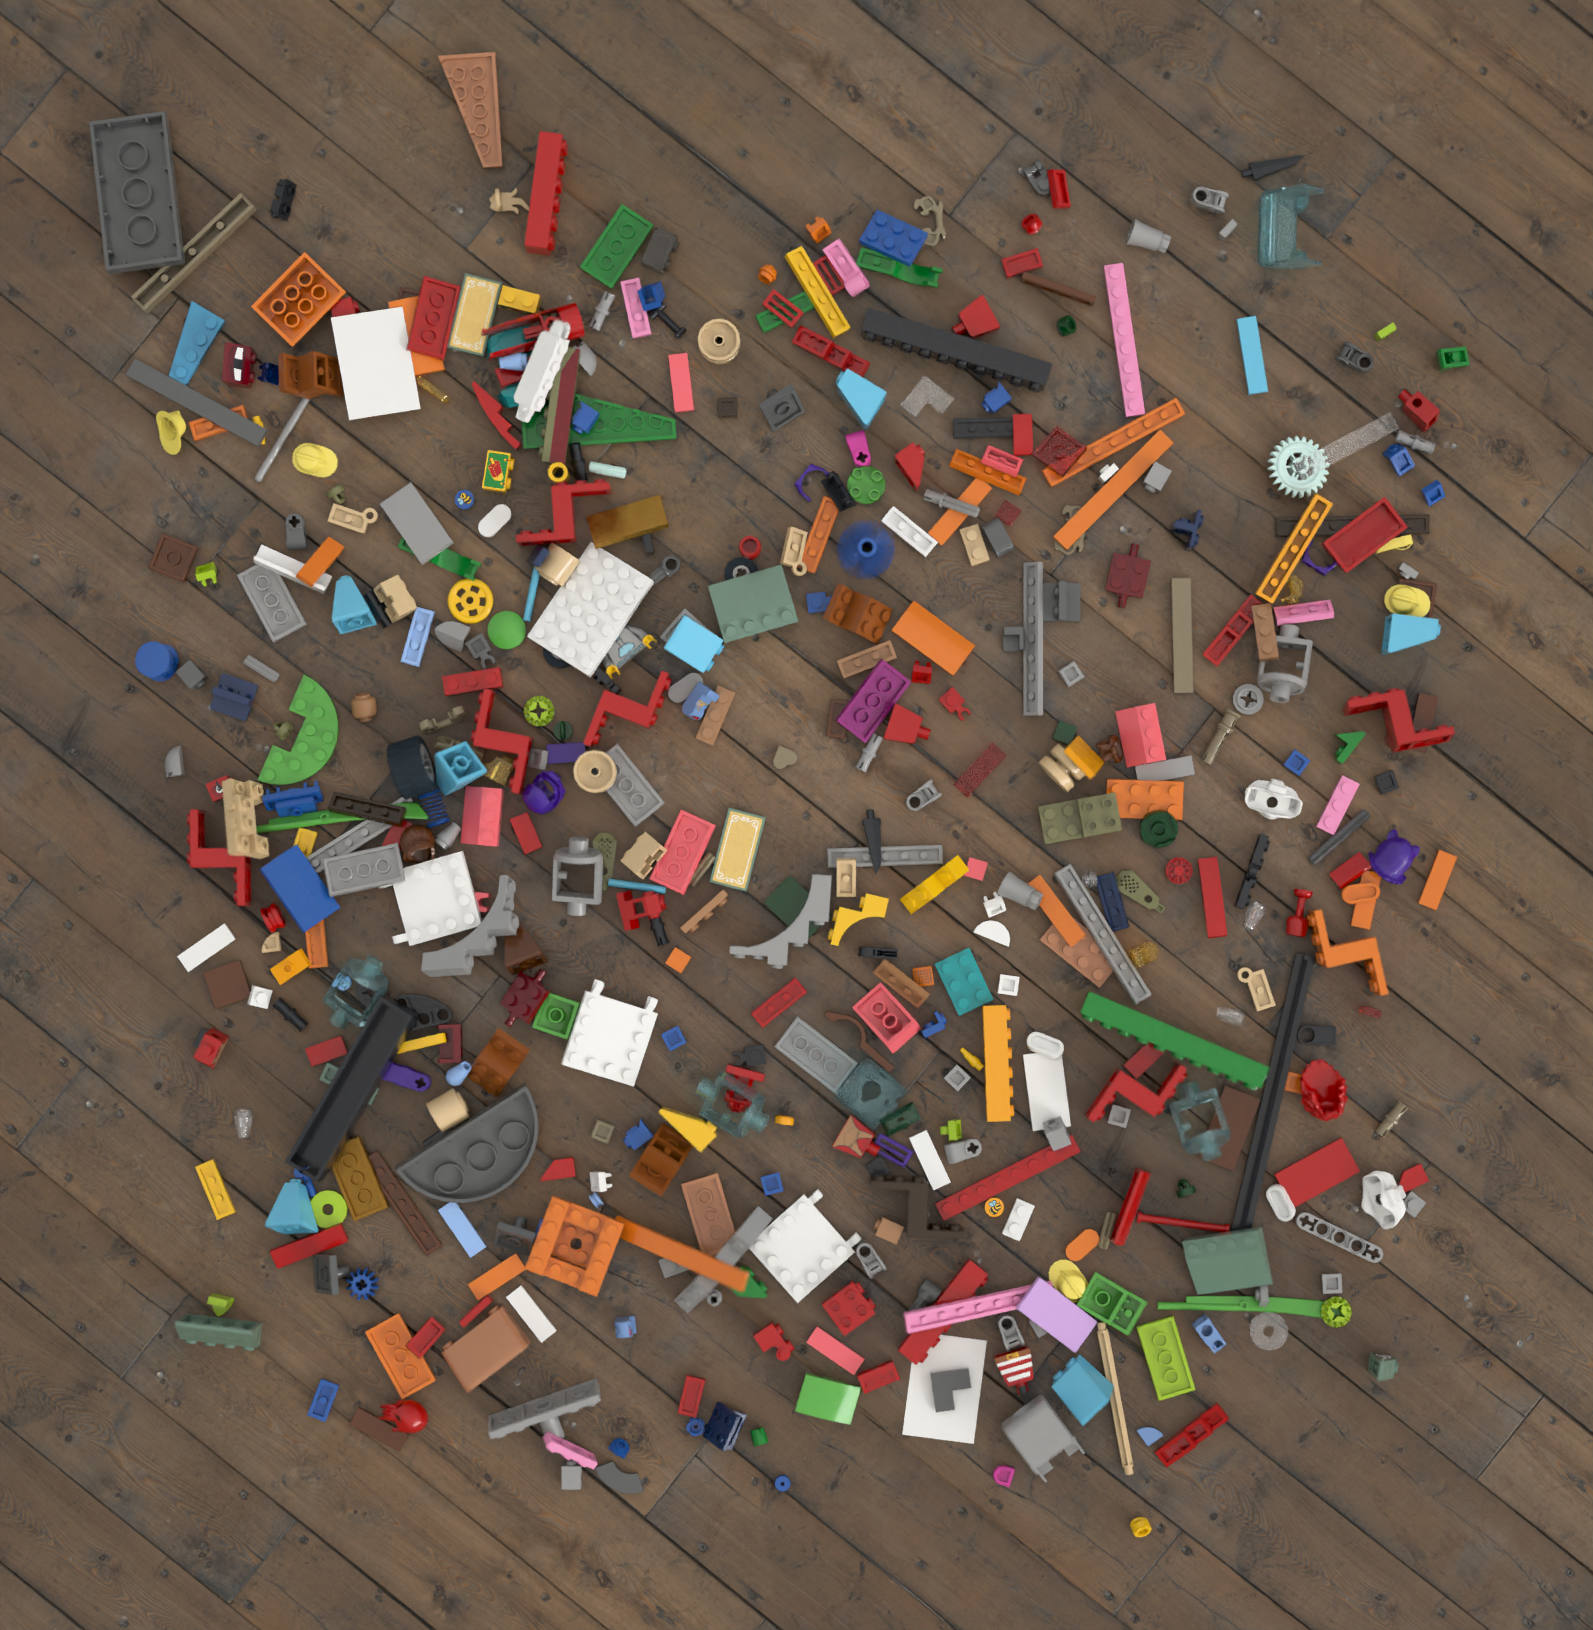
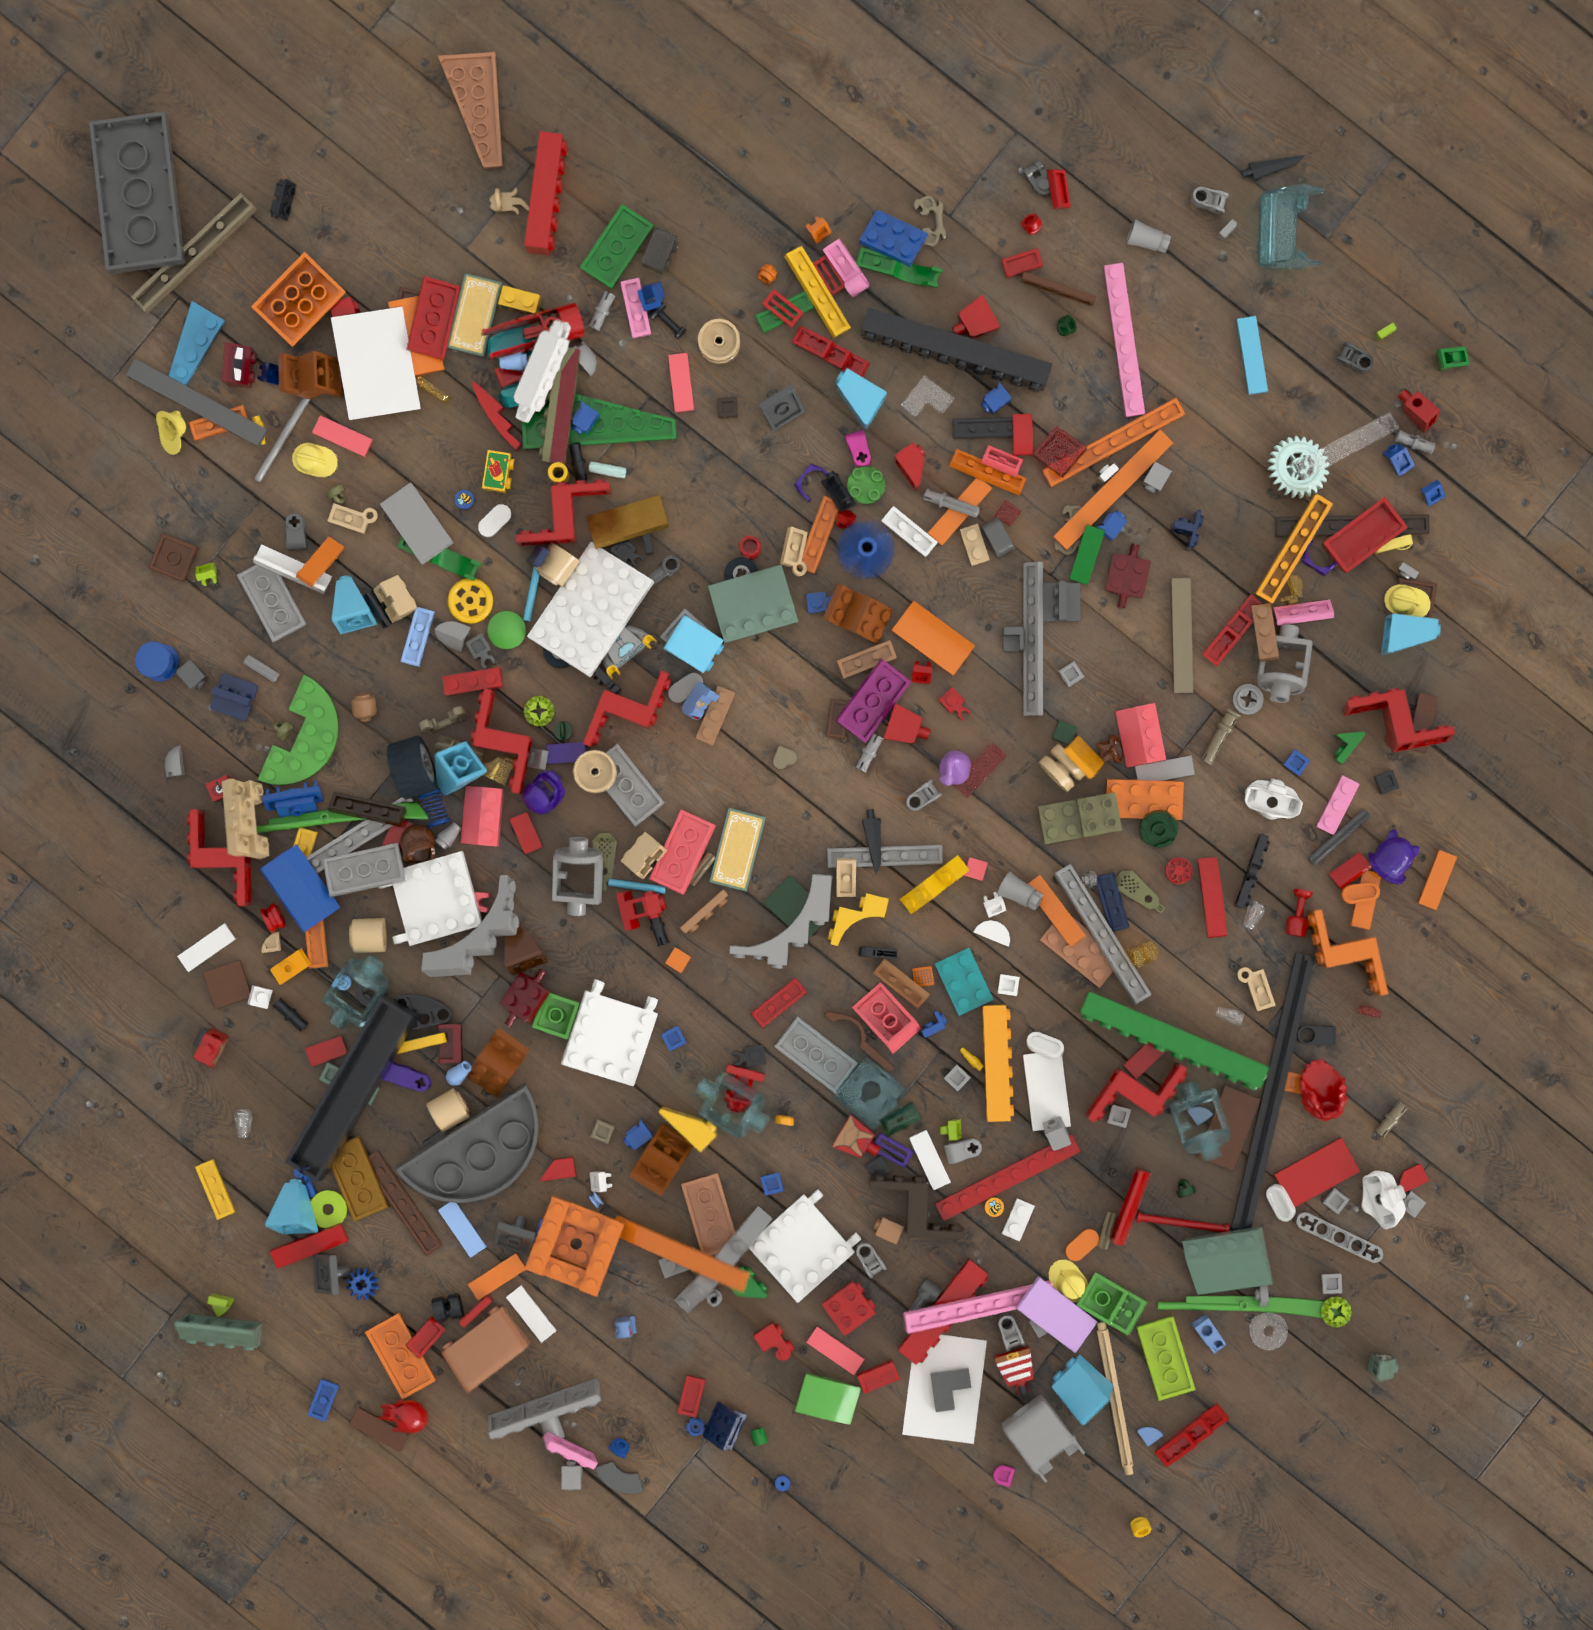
(342, 436): none -> coral tile
(368, 935): none -> tan piece
(440, 1307): none -> black wheel
(625, 550): none -> black plate
(846, 518): none -> red tile
(954, 768): none -> medium lavender piece
(1087, 554): none -> green tile
(1113, 524): none -> blue window
(1199, 1114): none -> sand blue tile
(1335, 1201): none -> light grey tile

